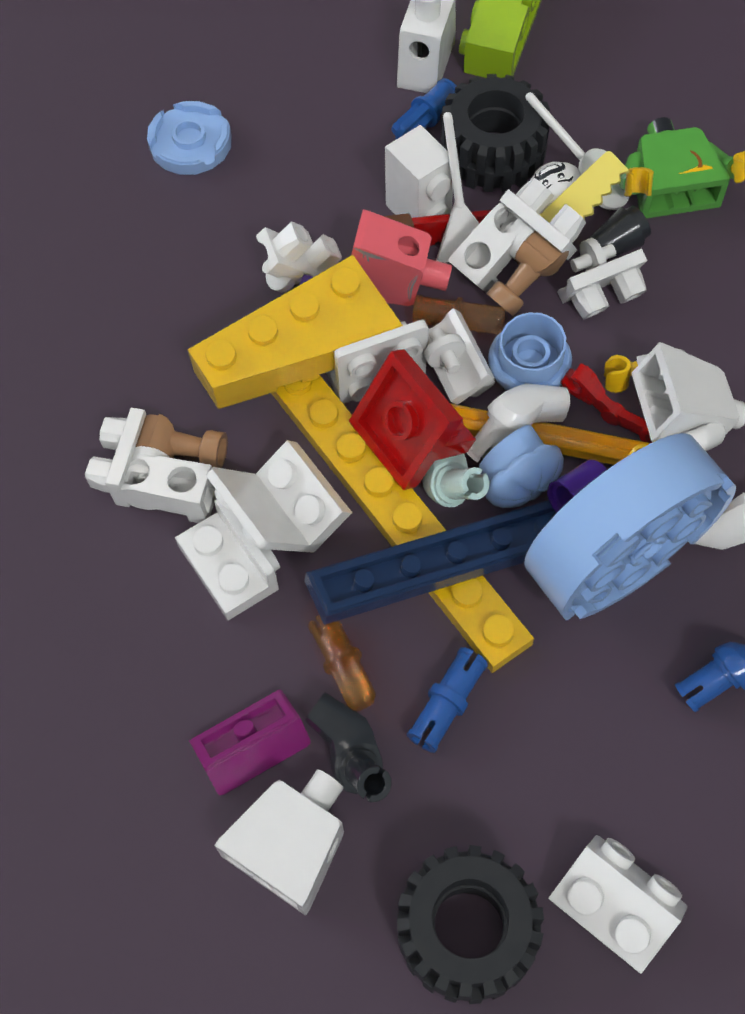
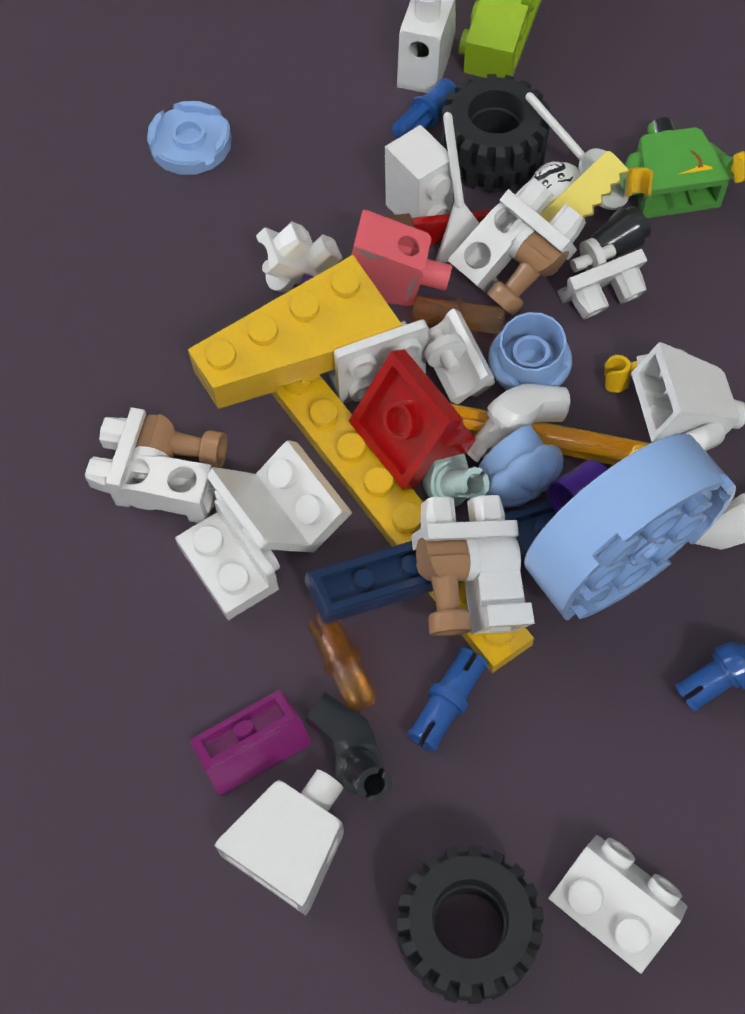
(474, 552): none -> white hips
(586, 386): red piece -> none

